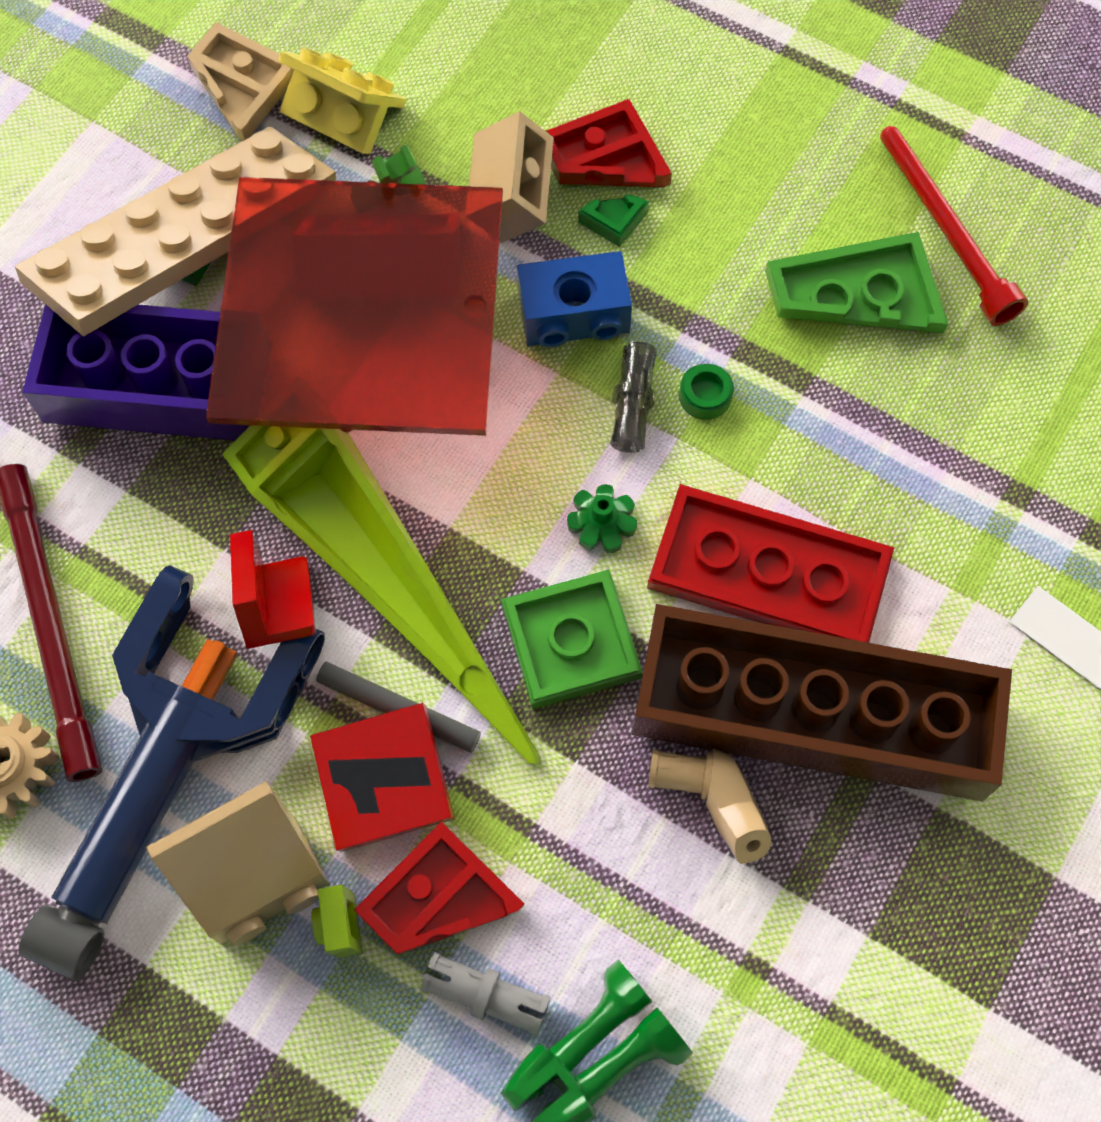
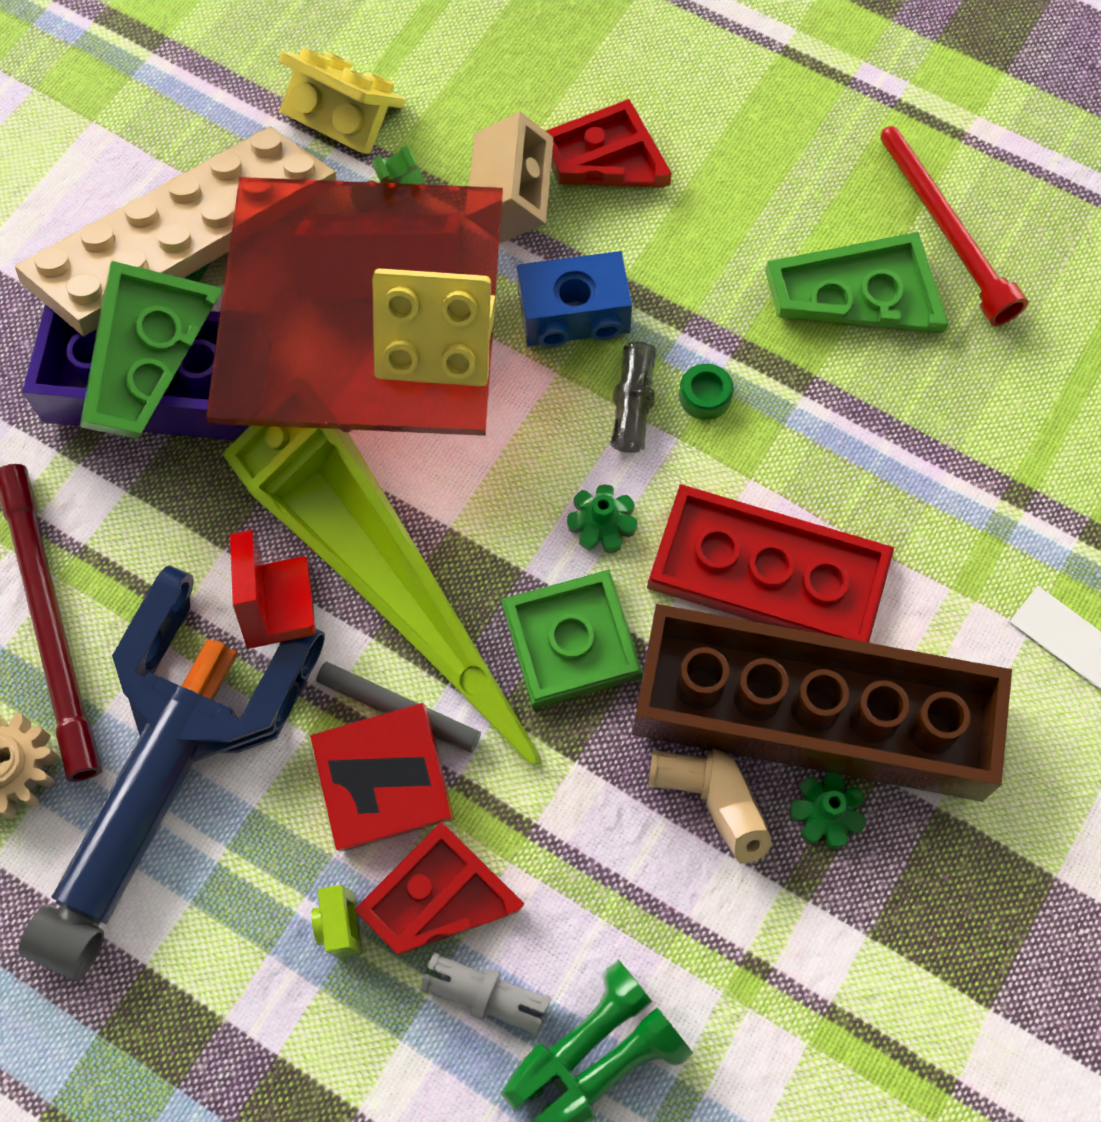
(139, 344): none -> bright green wing
(239, 77): tan wing -> none
(241, 866): tan slope -> none
(432, 326): none -> light yellow bracket
(614, 217): green tile -> none
(828, 810): none -> green plant

